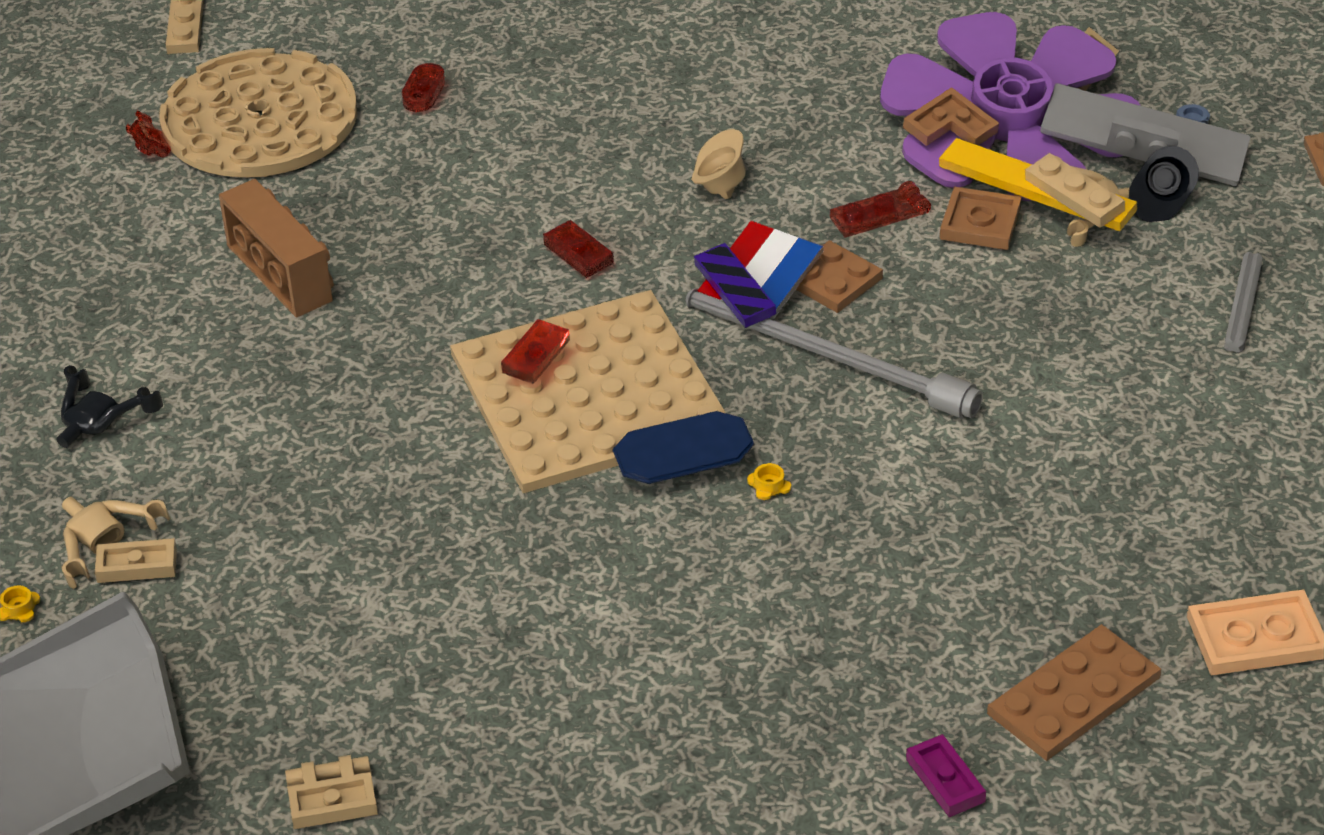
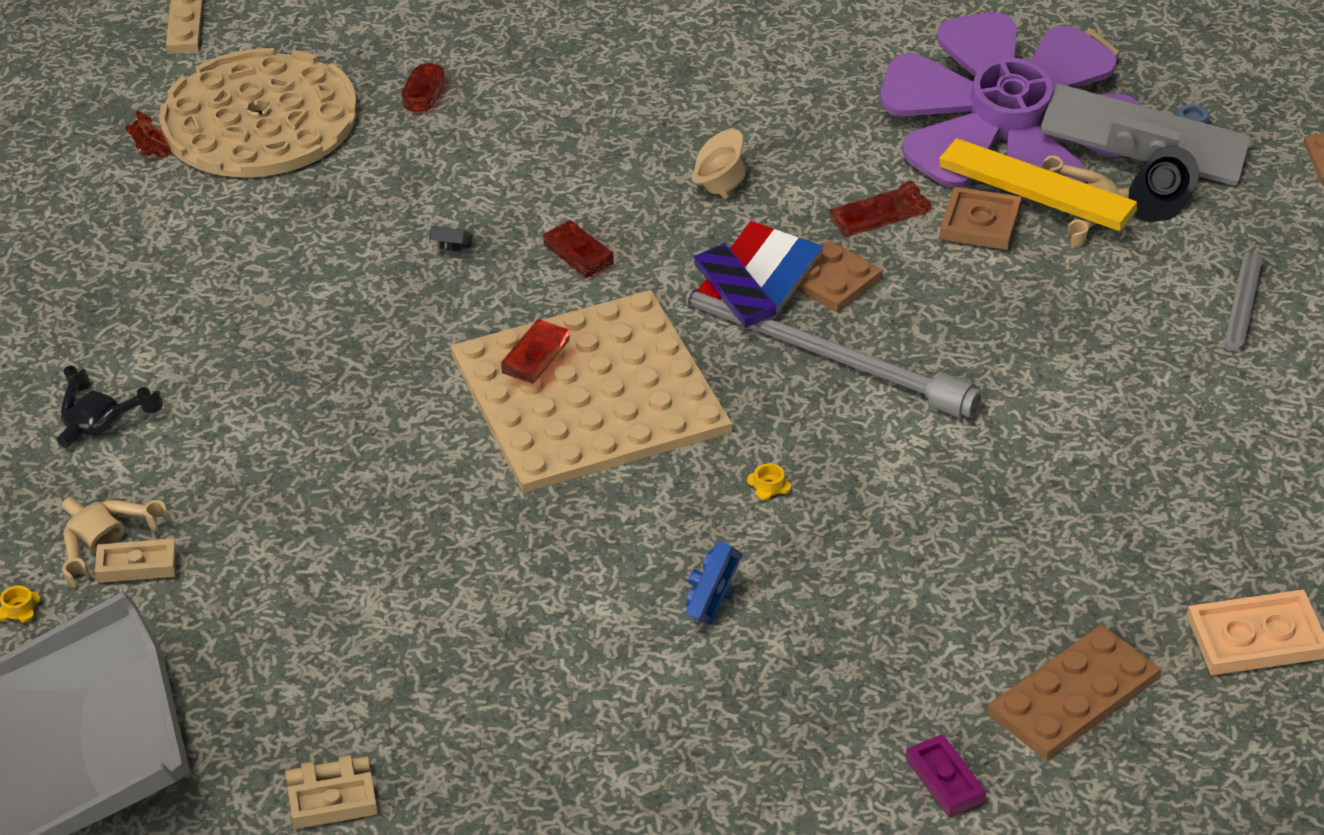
(276, 247): medium nougat brick -> none
(450, 238): none -> black plate
(683, 447): dark blue shield -> none
(713, 583): none -> blue plate
(952, 113): medium nougat plate -> none
(1075, 190): tan plate -> none

